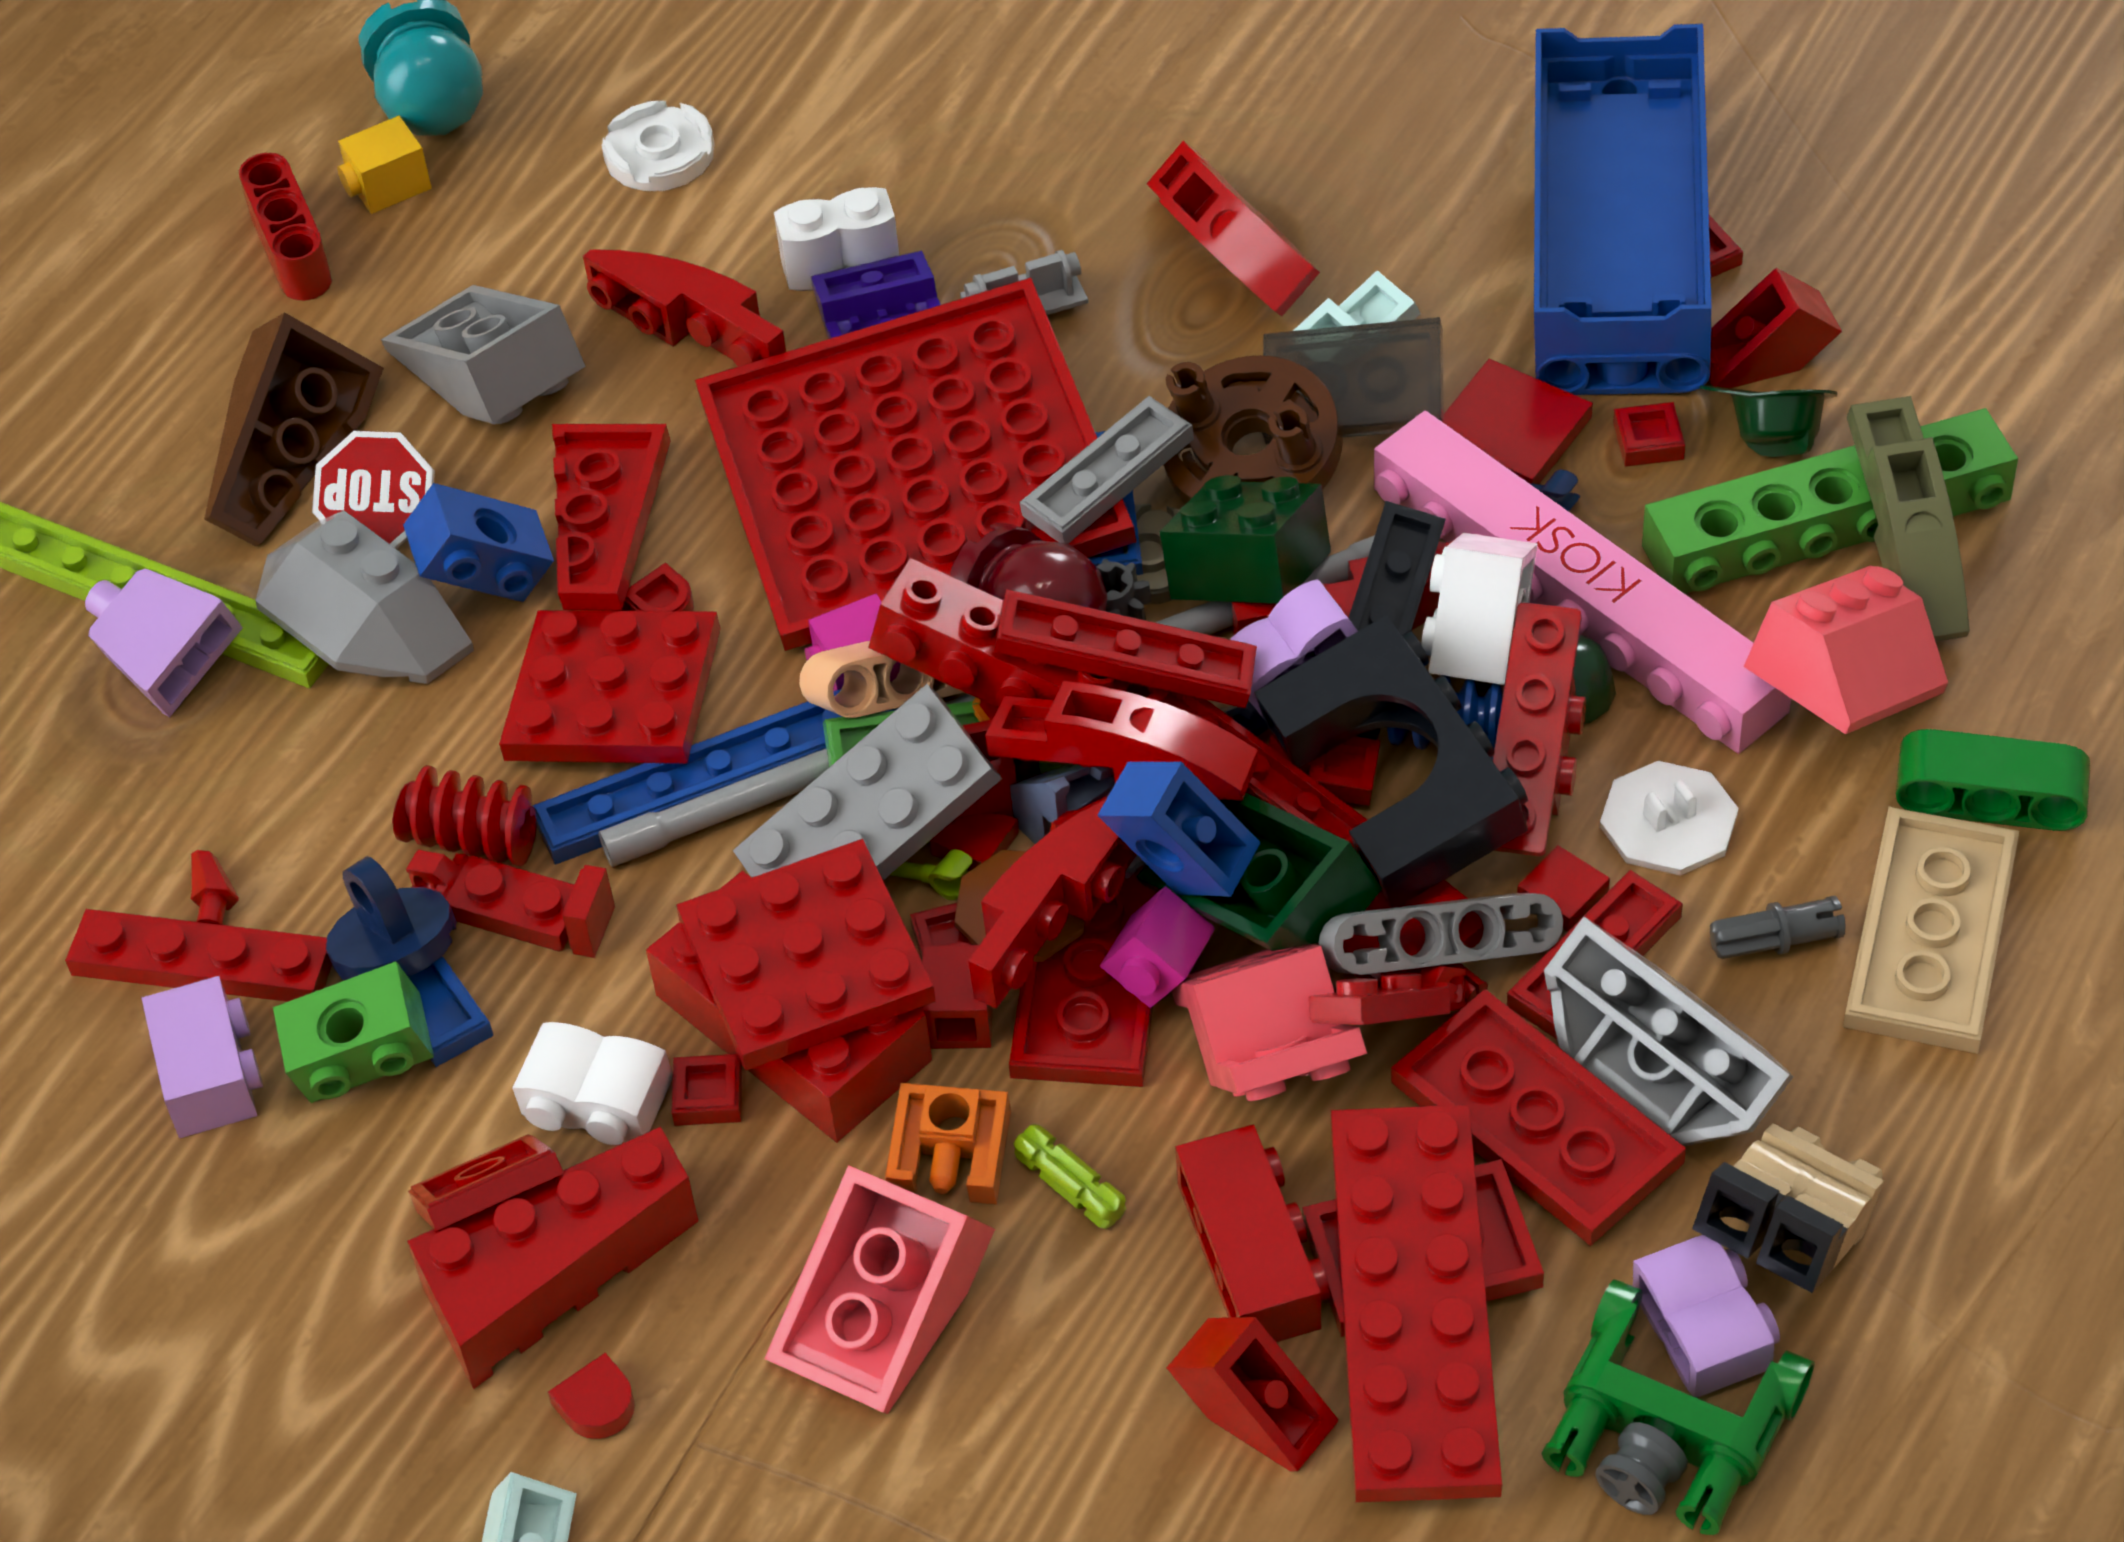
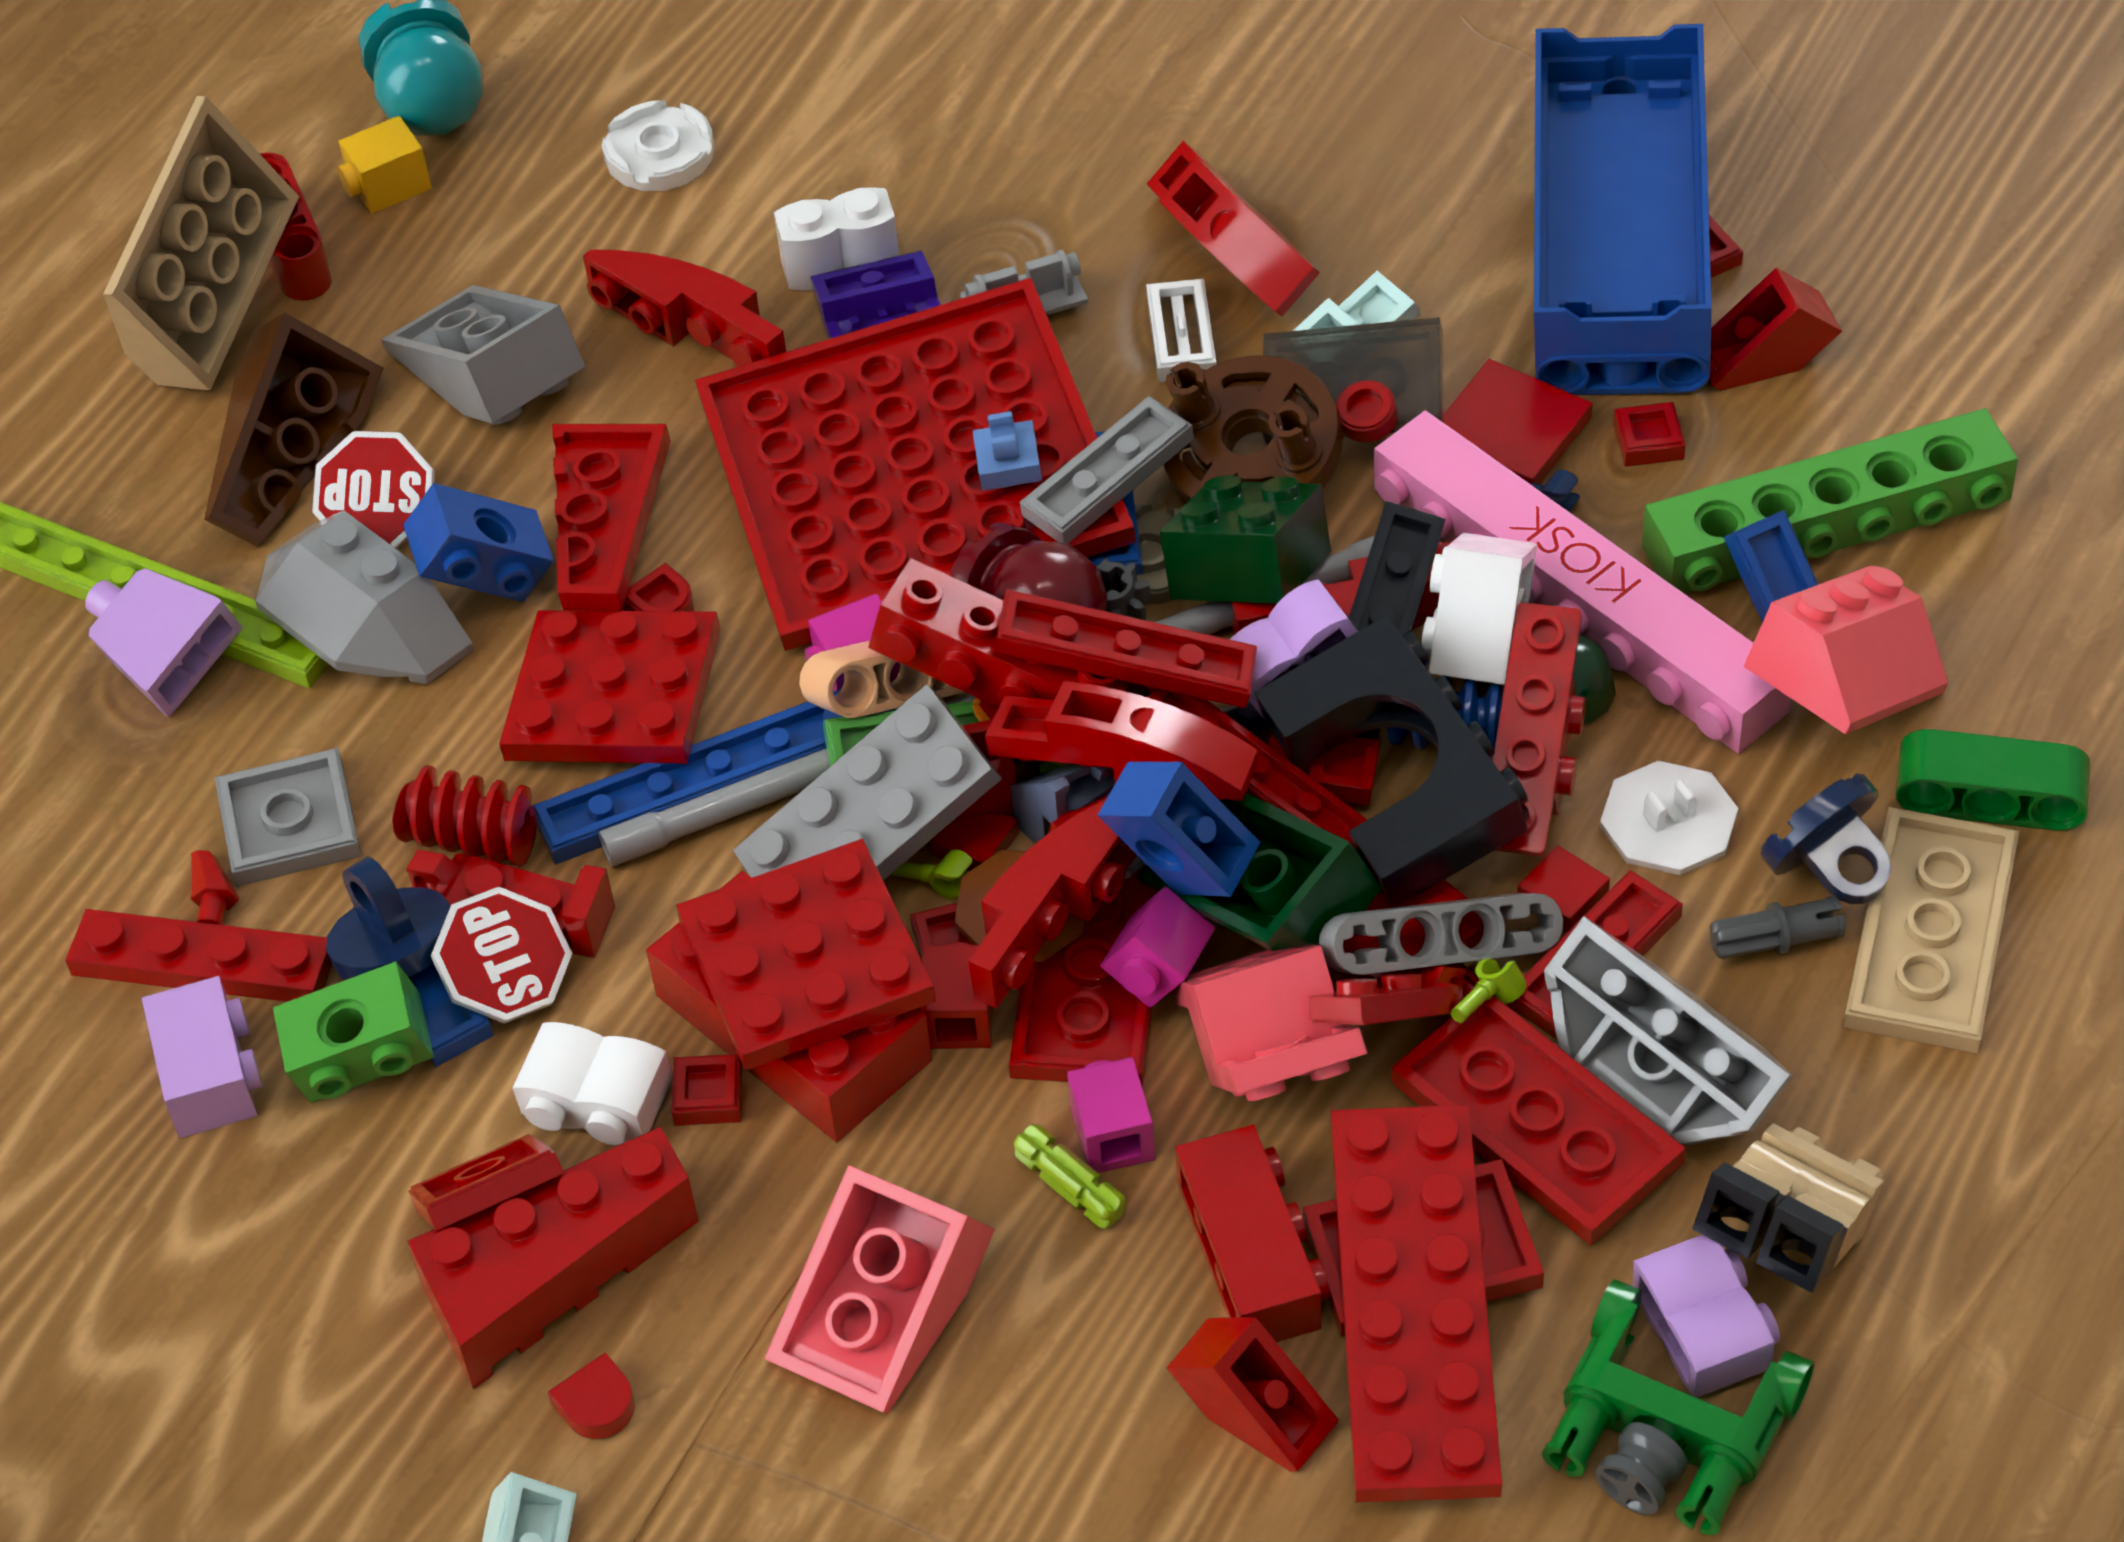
(197, 252): none -> tan slope
(287, 817): none -> light grey tile
(501, 955): none -> piece
(979, 1138): orange brick -> none
(1006, 452): none -> medium blue tile
(1111, 1114): none -> dark pink brick
(1175, 291): none -> white tile
(1367, 411): none -> red tile
(1504, 983): none -> lime hand
(1770, 560): none -> blue tile
(1778, 420): dark green piece -> none
(1827, 831): none -> dark blue tile
(1912, 510): olive slope -> none

